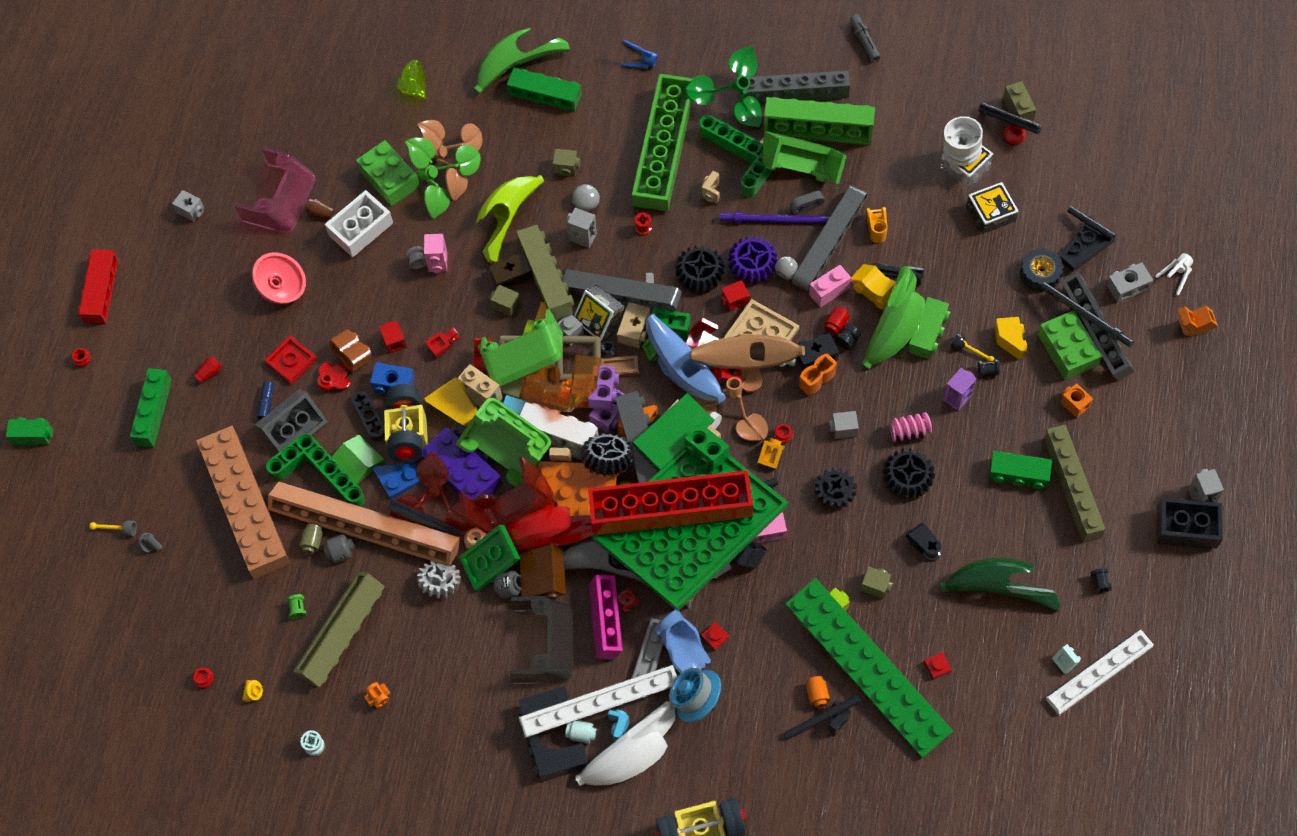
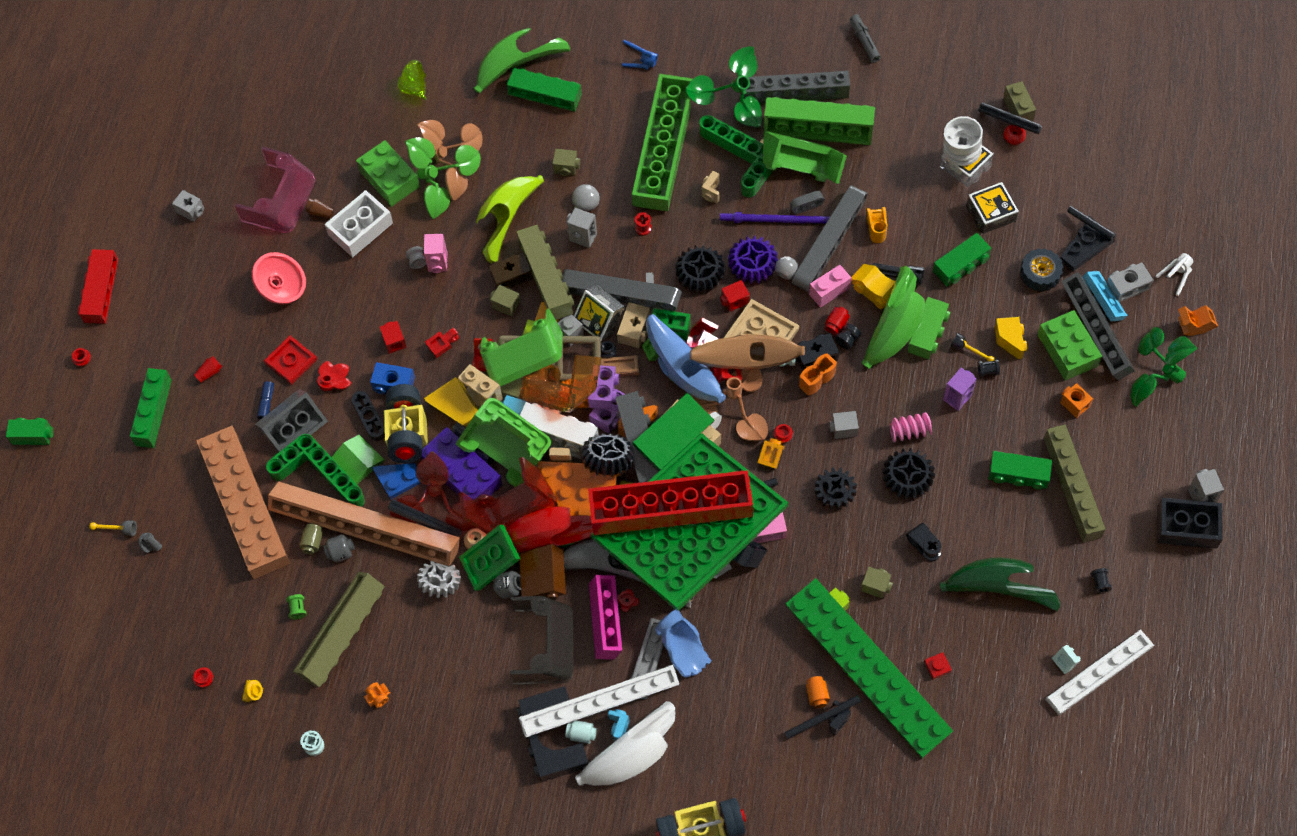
(350, 350): dark orange brick -> none
(695, 693): dark azure piece -> none
(710, 444): green brick -> none
(715, 636): red plate -> none
(962, 260): none -> green brick
(1104, 296): none -> medium azure plate
(1115, 333): black bar -> none
(1177, 351): none -> green plant

